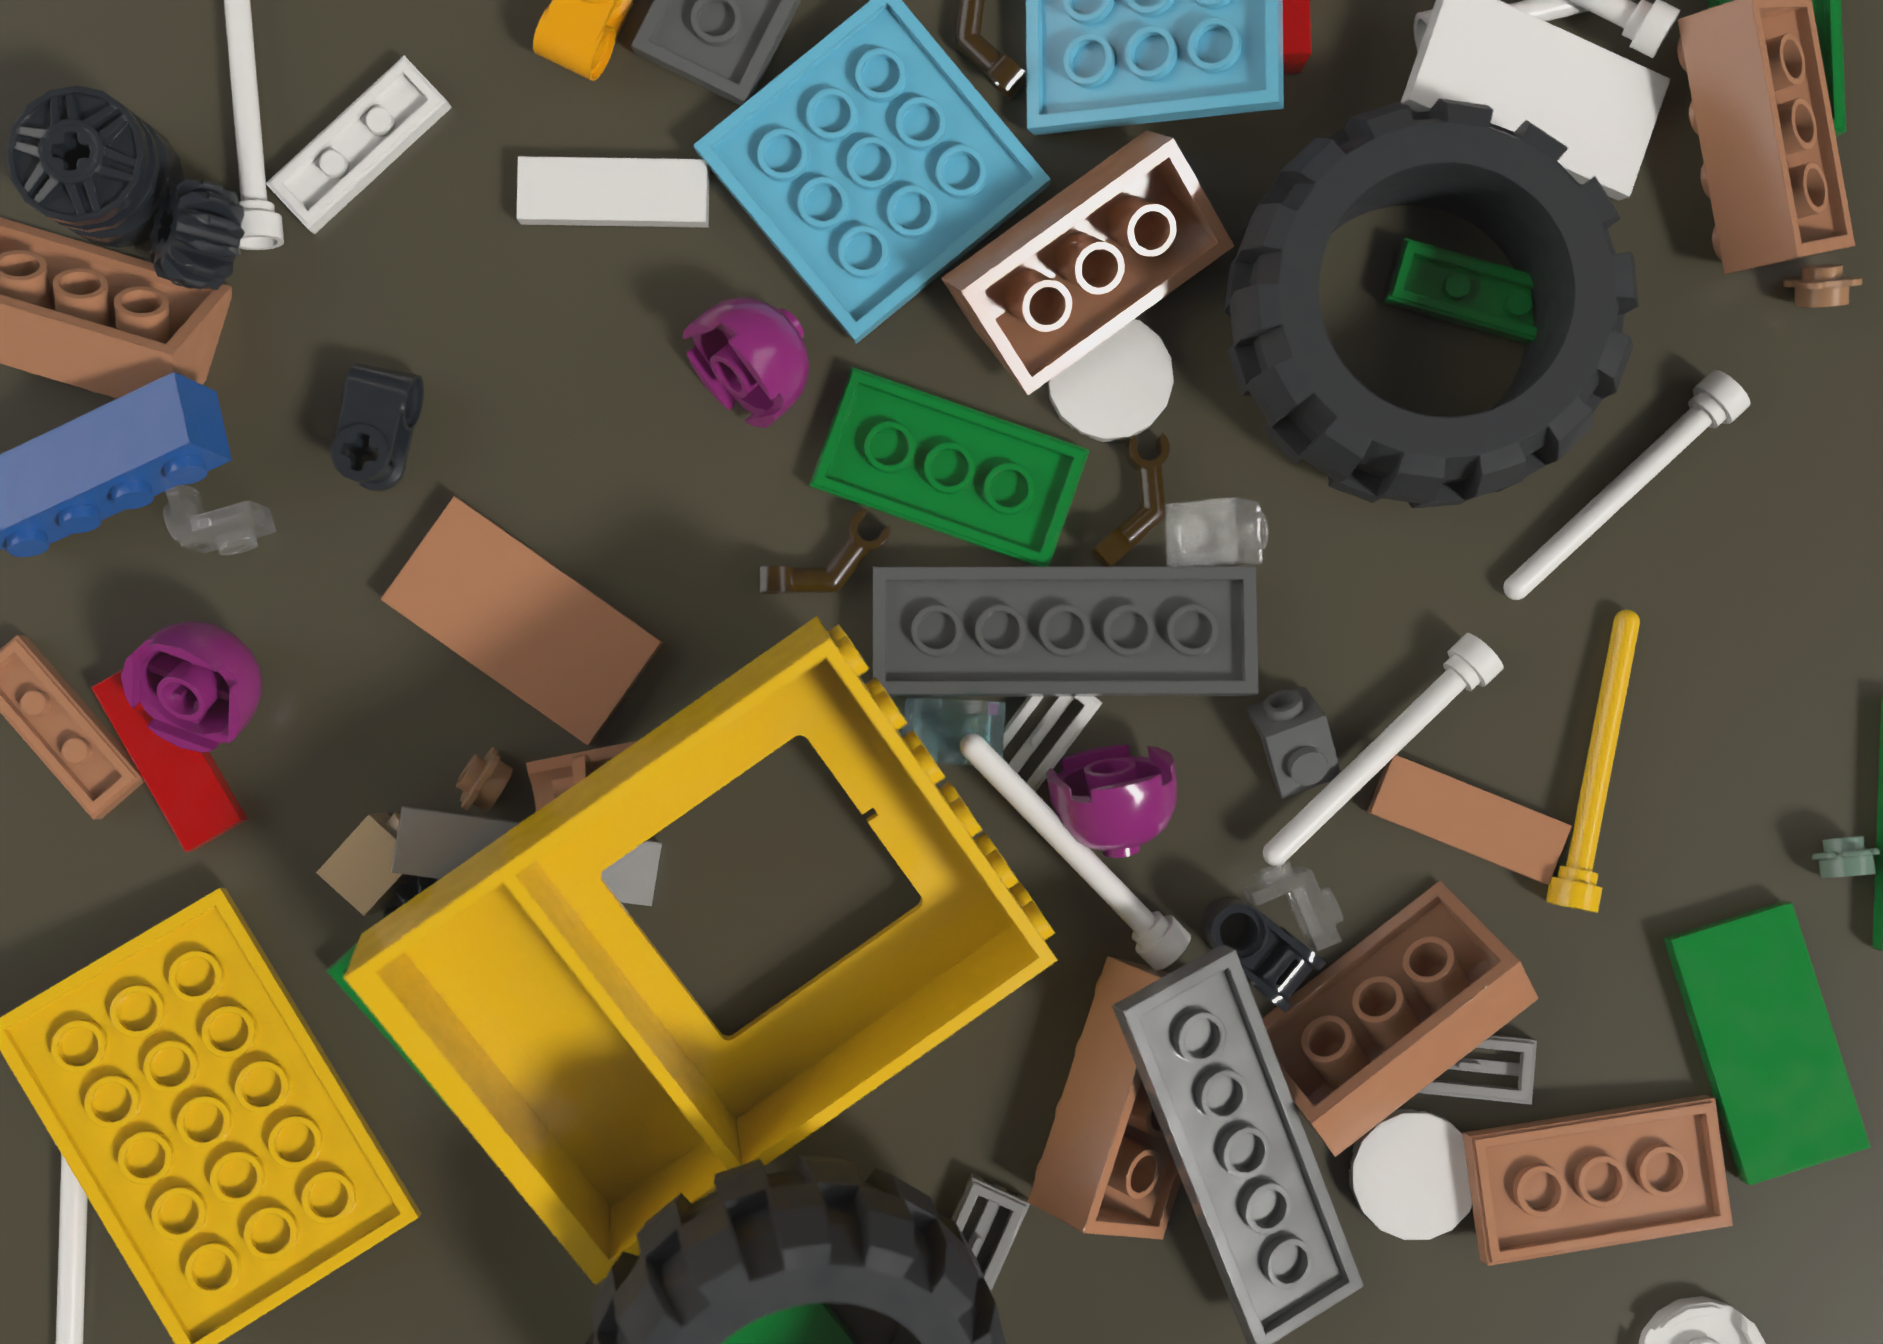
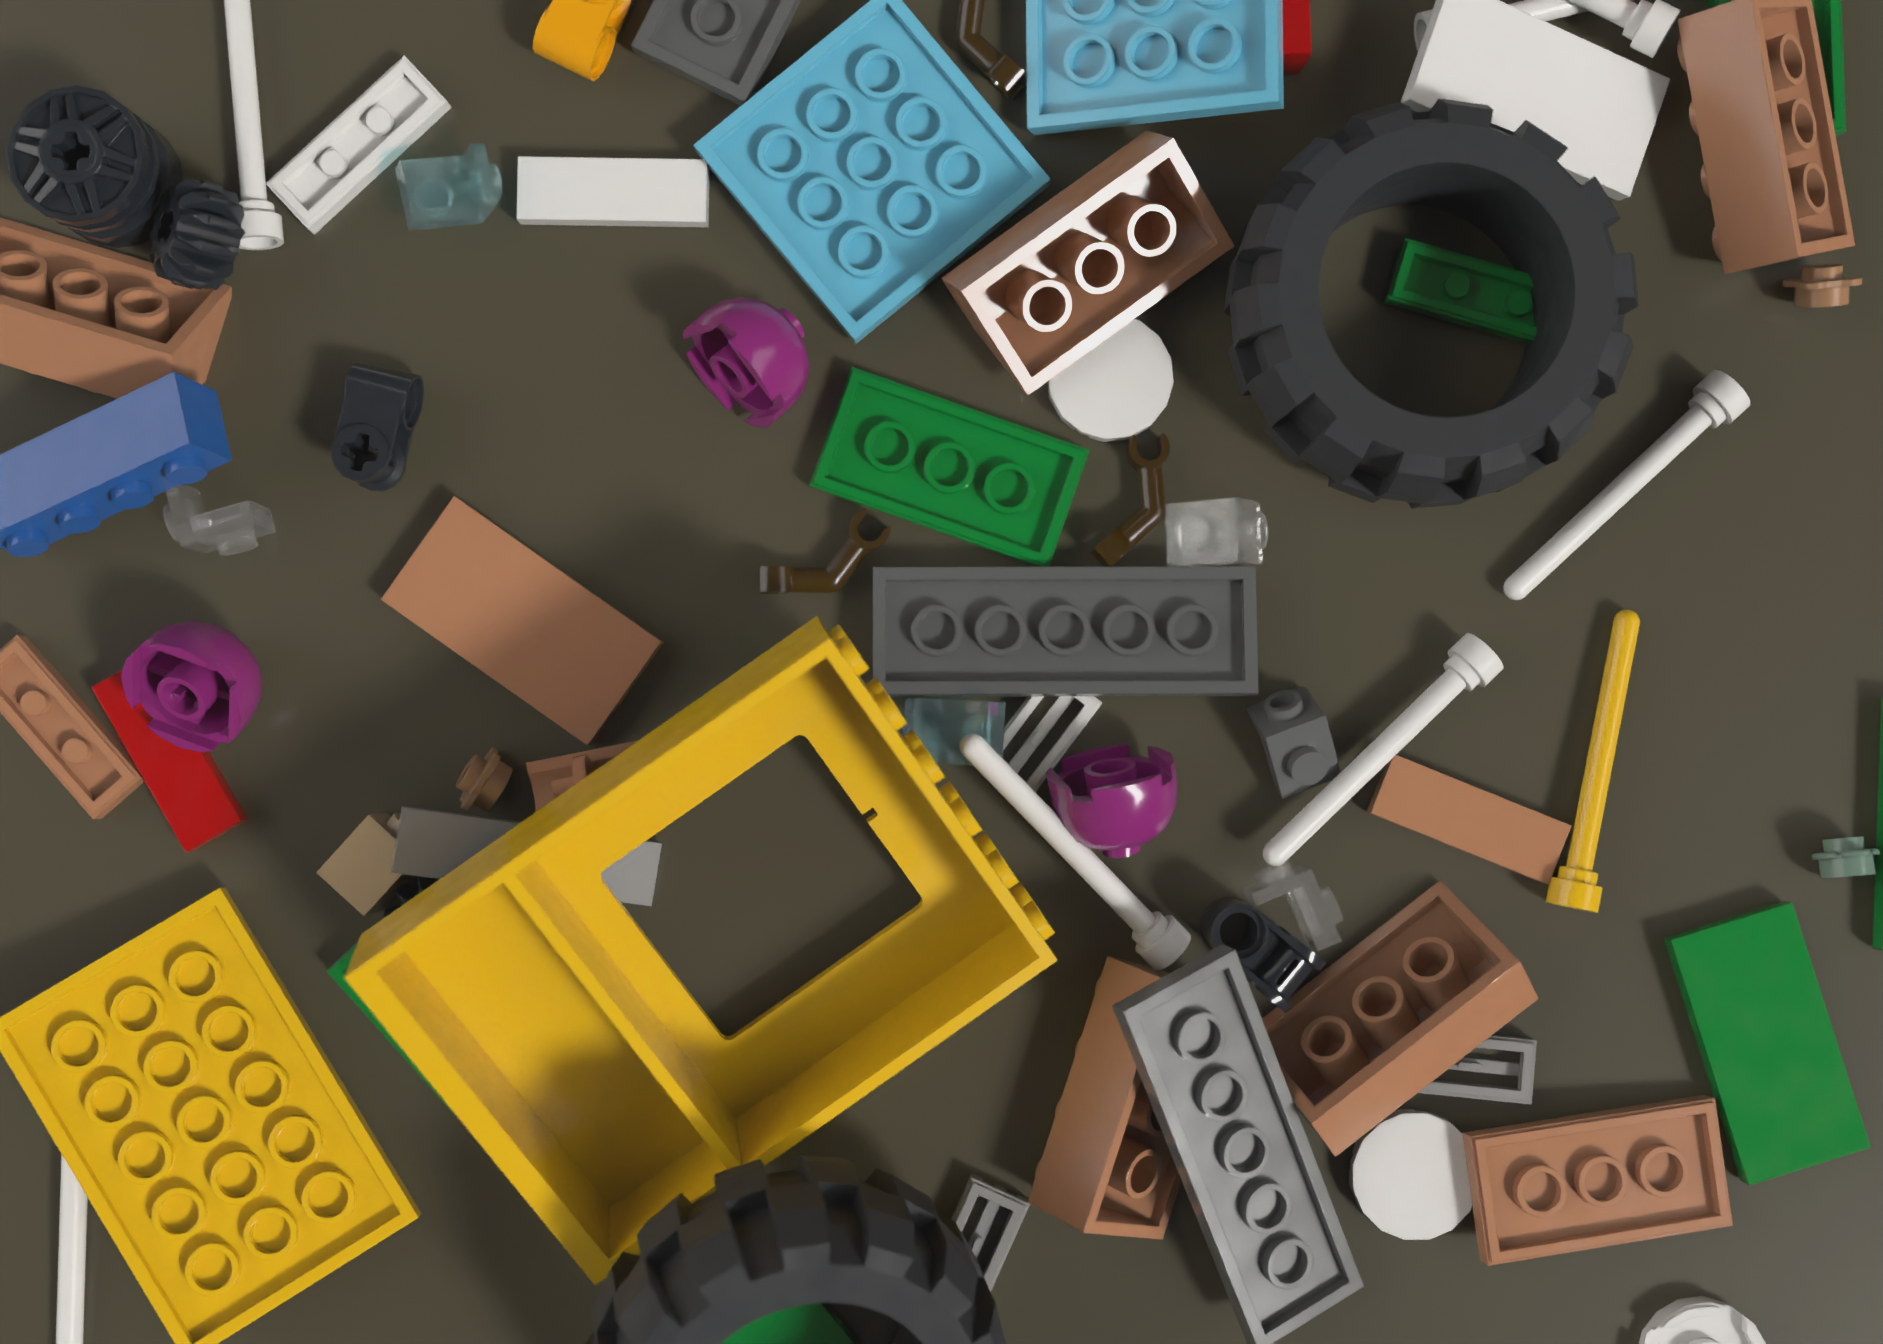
(449, 189): none -> clear light blue bracket

